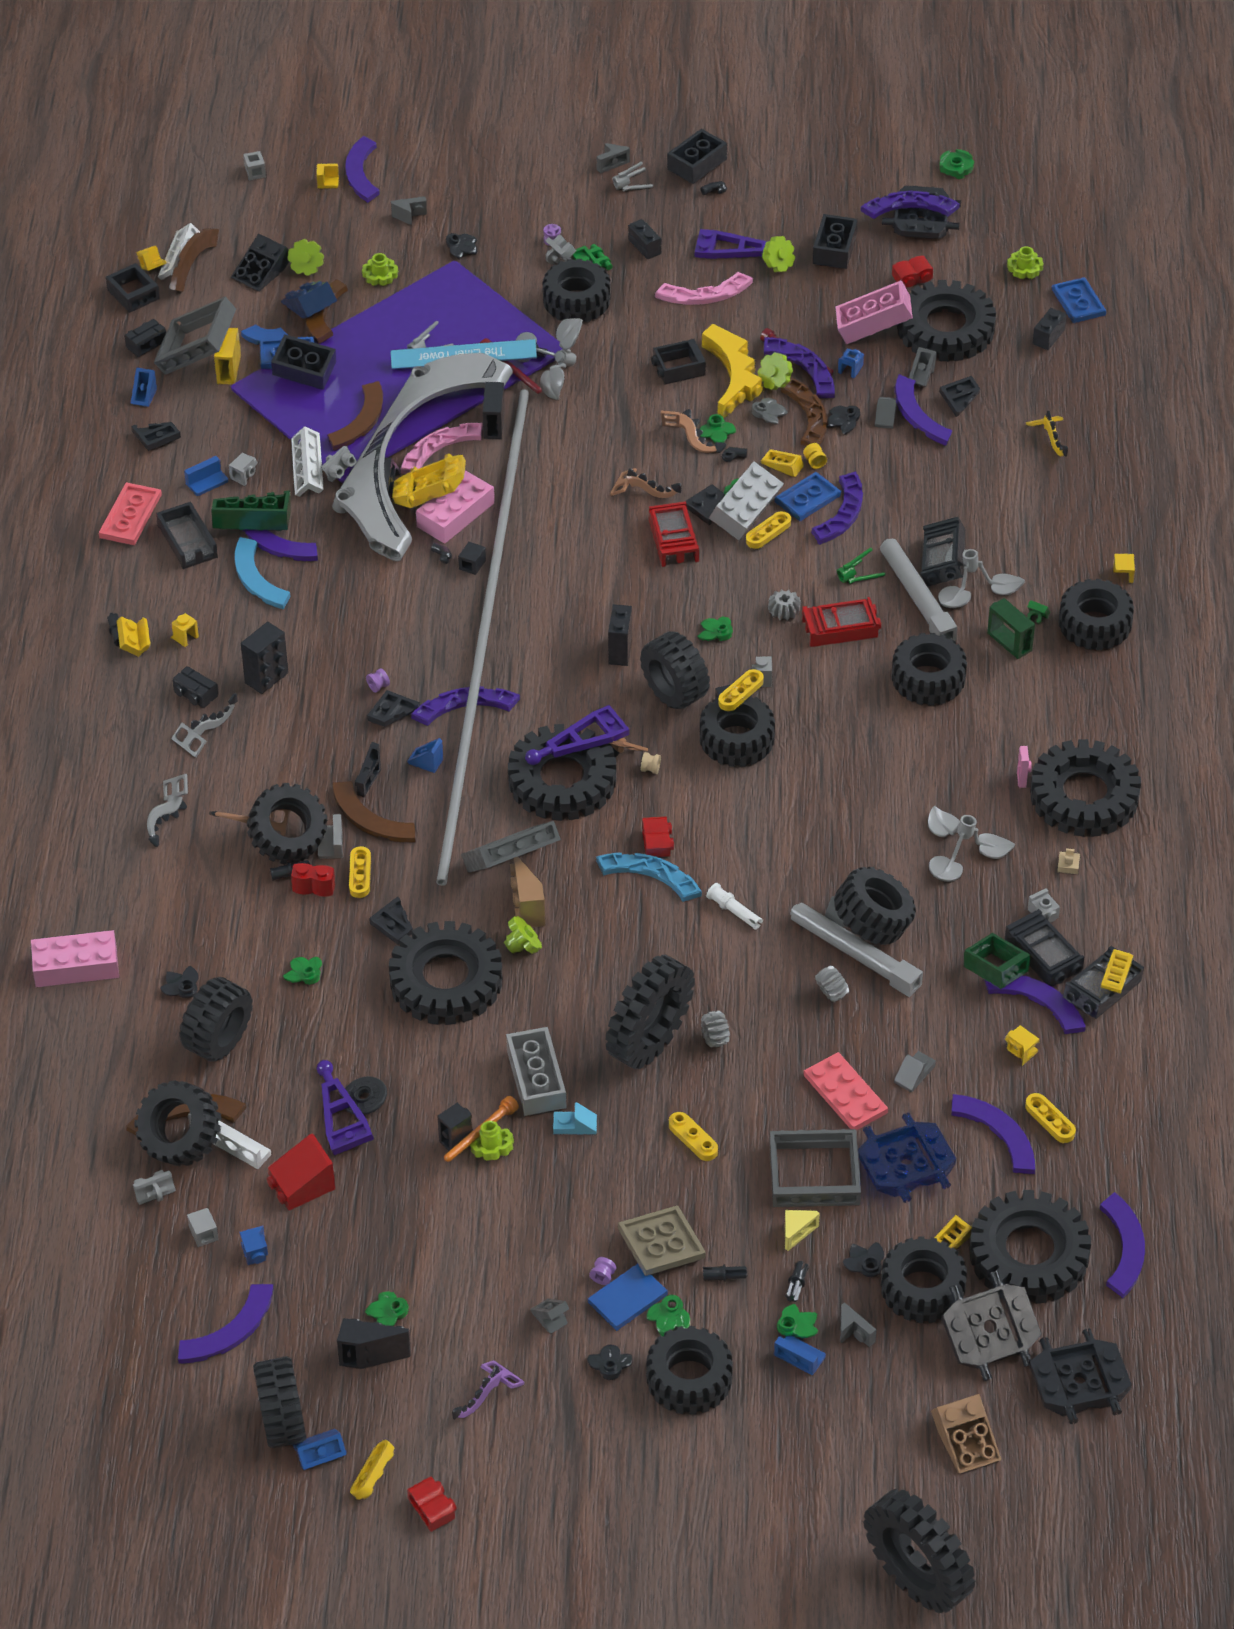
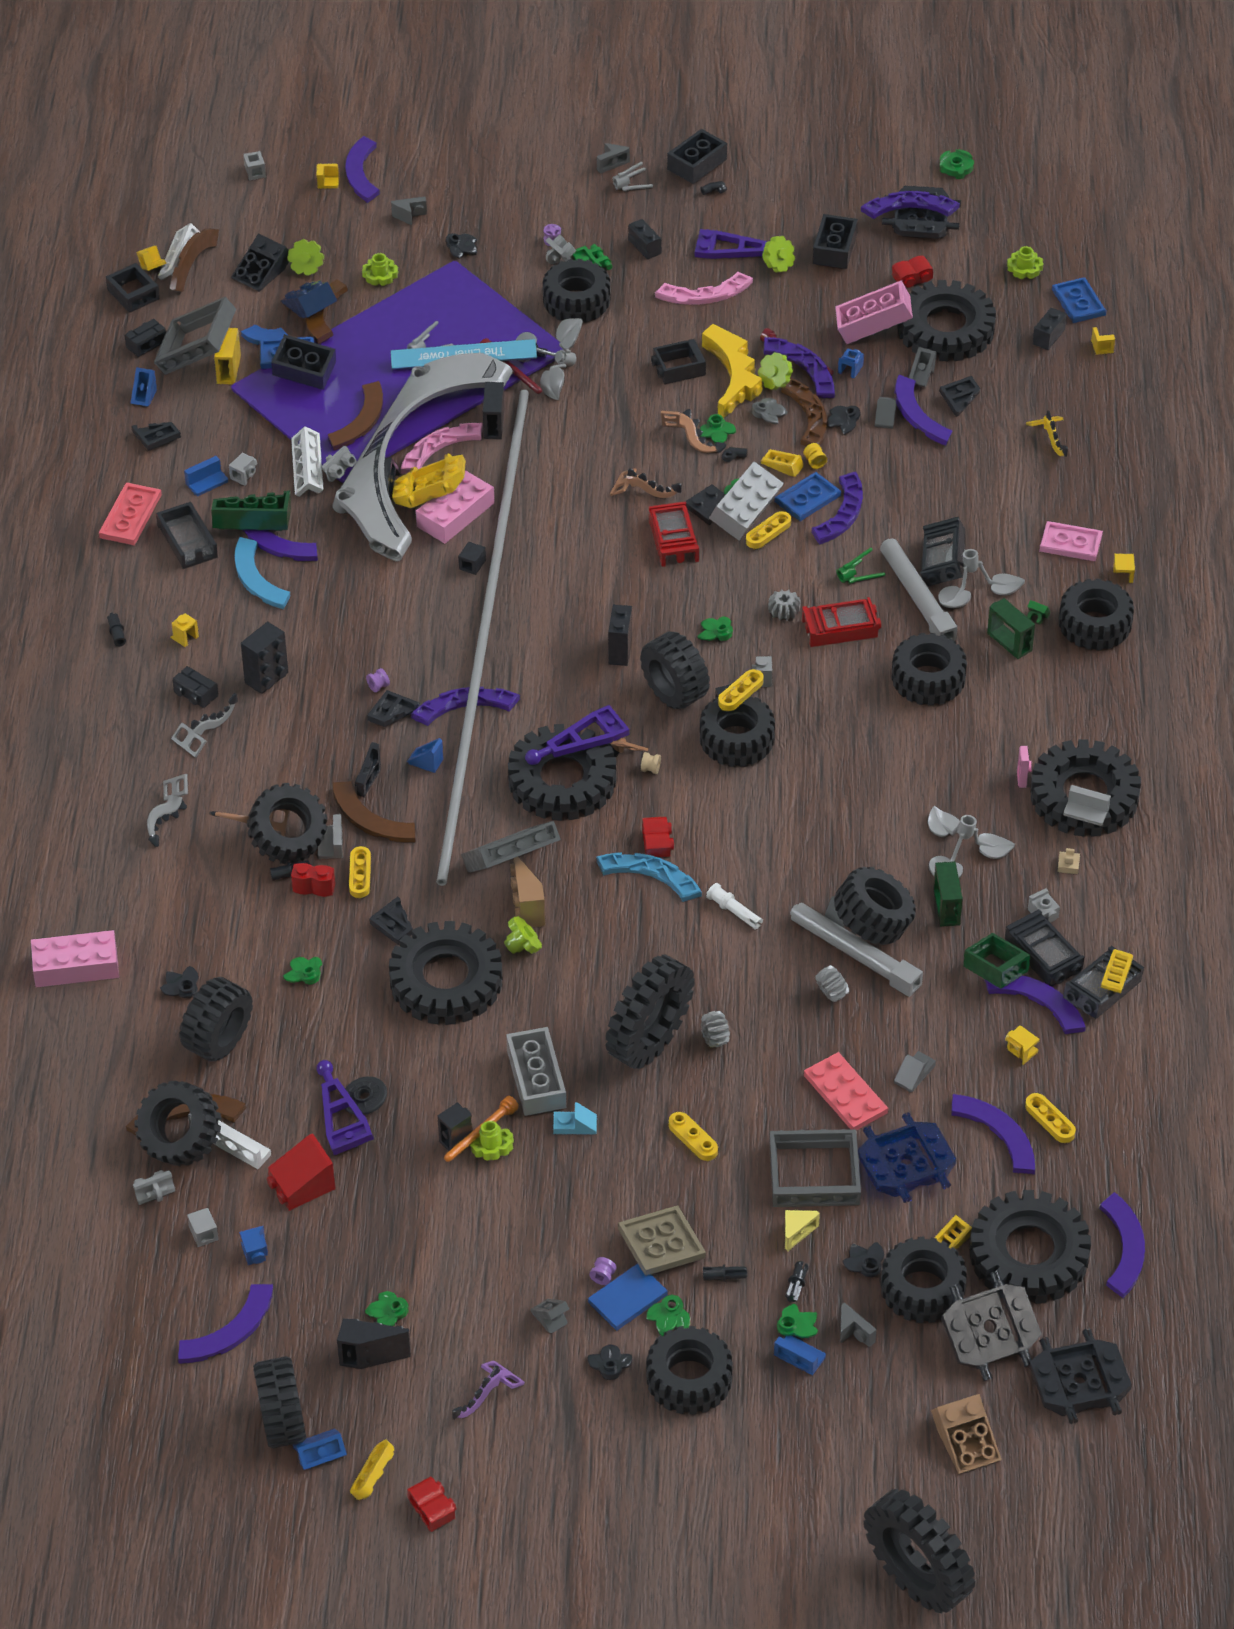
(133, 636): yellow bracket -> none
(445, 552): black arm -> none
(947, 894): none -> dark green window
(1071, 541): none -> bright pink tile
(1087, 805): none -> light grey panel
(1102, 344): none -> yellow panel

